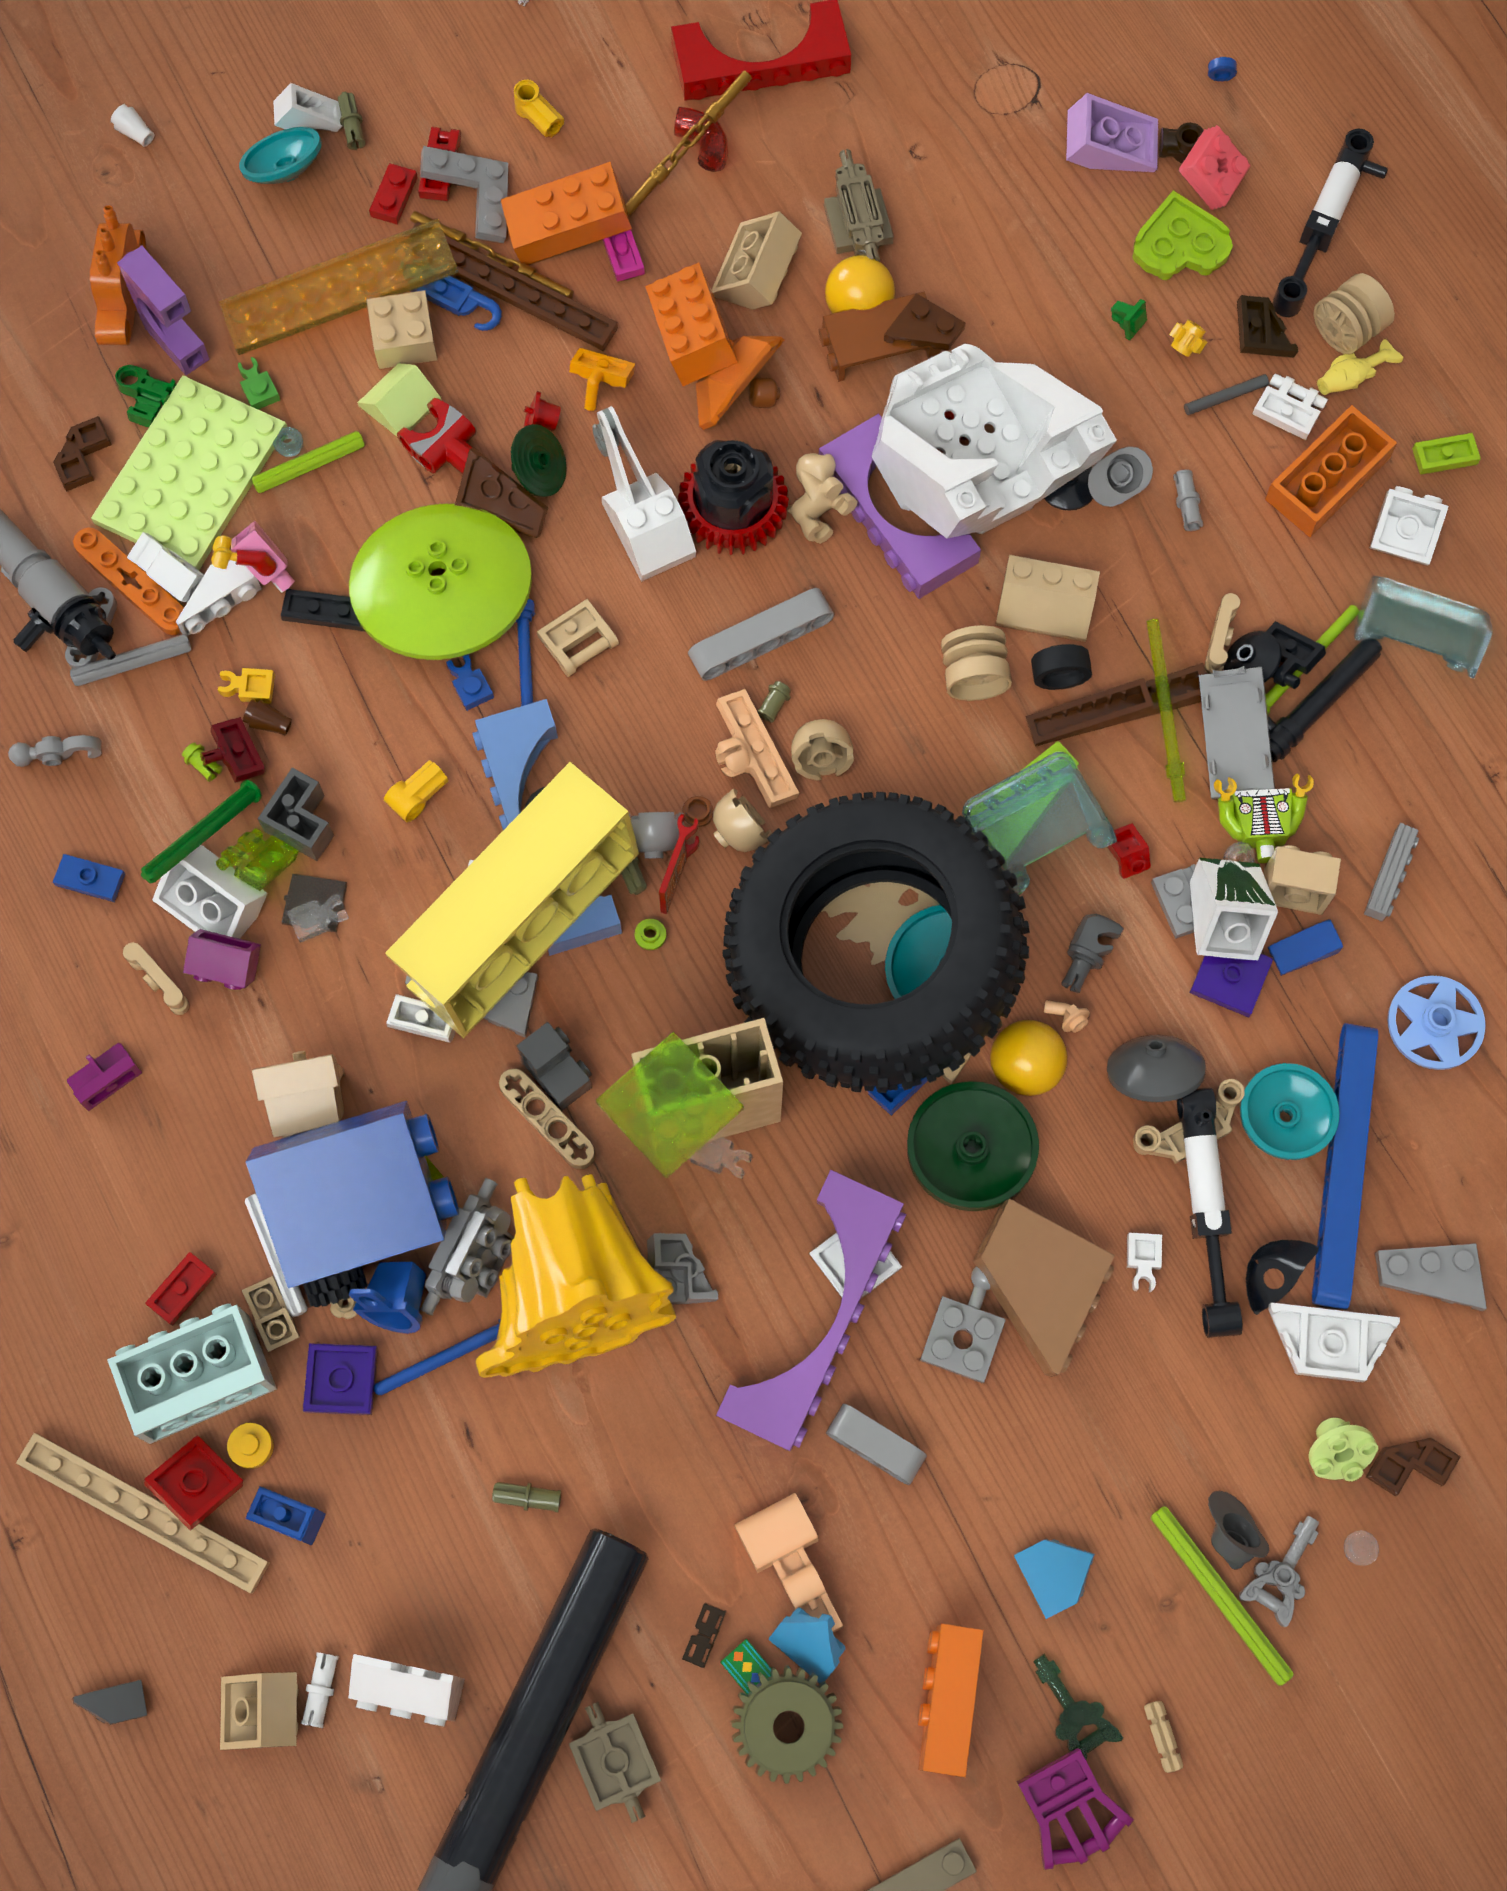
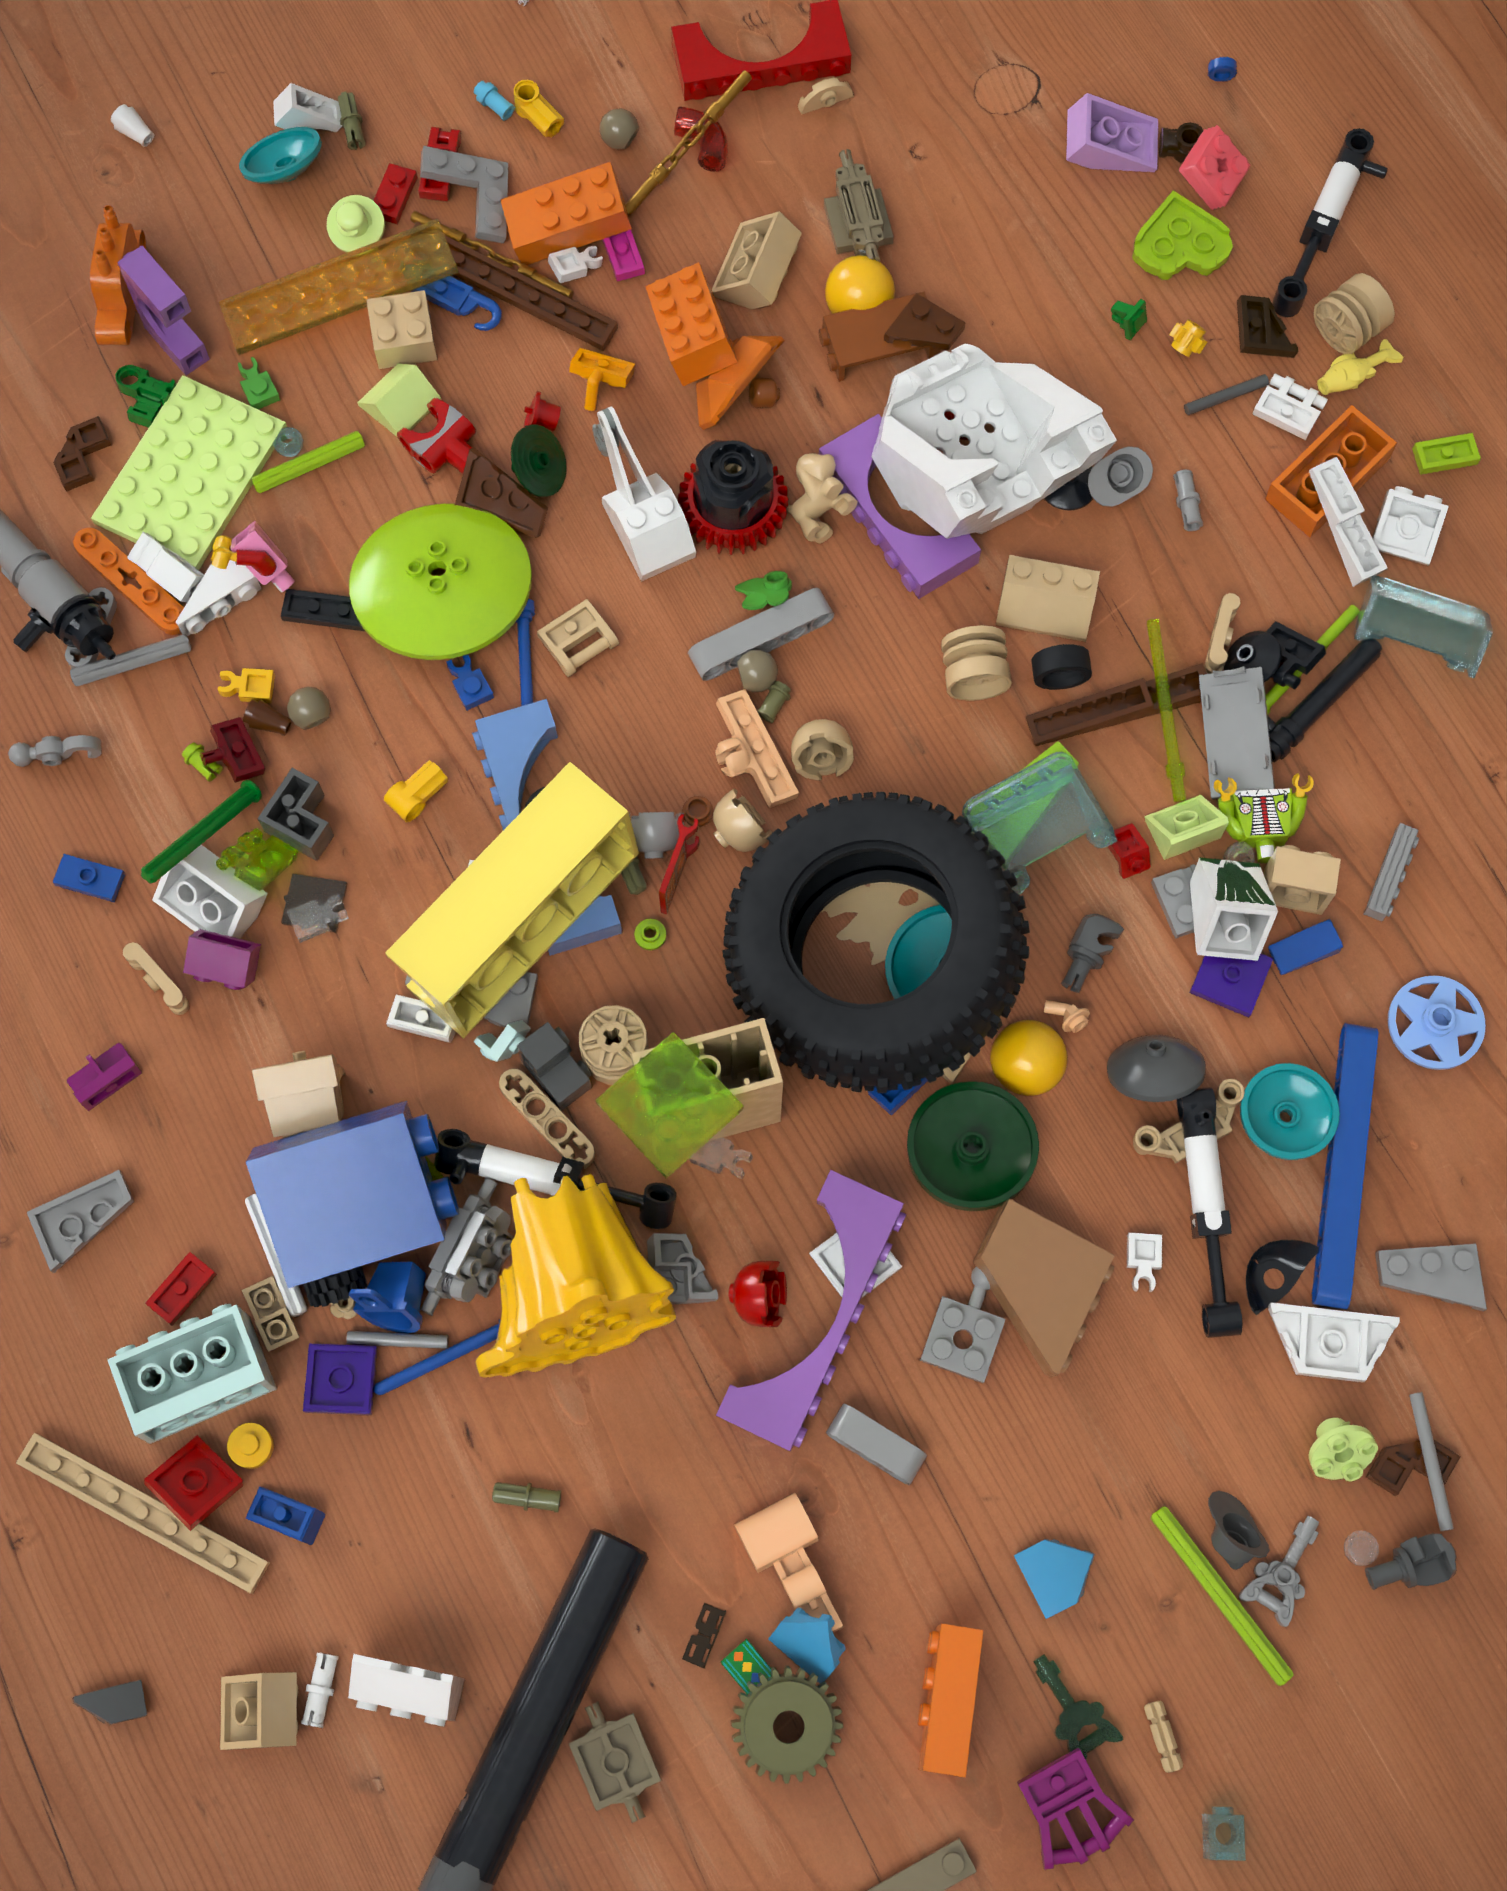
(78, 1216): none -> light grey wing
(308, 707): none -> dark tan piece
(355, 223): none -> yellowish green plate
(397, 1339): none -> light grey bar
(461, 1156): none -> black piece
(488, 96): none -> medium azure animal
(506, 1044): none -> light aqua bracket
(571, 264): none -> white plate
(613, 1061): none -> tan wheel
(618, 128): none -> dark tan piece
(757, 670): none -> dark tan piece
(758, 1293): none -> red cylinder
(769, 590): none -> bright green plate
(825, 95): none -> tan plate
(1186, 826): none -> yellowish green slope
(1235, 1847): none -> clear light blue brick
(1348, 528): none -> white slope
(1416, 1562): none -> dark grey piece
(1431, 1462): none -> light grey bar

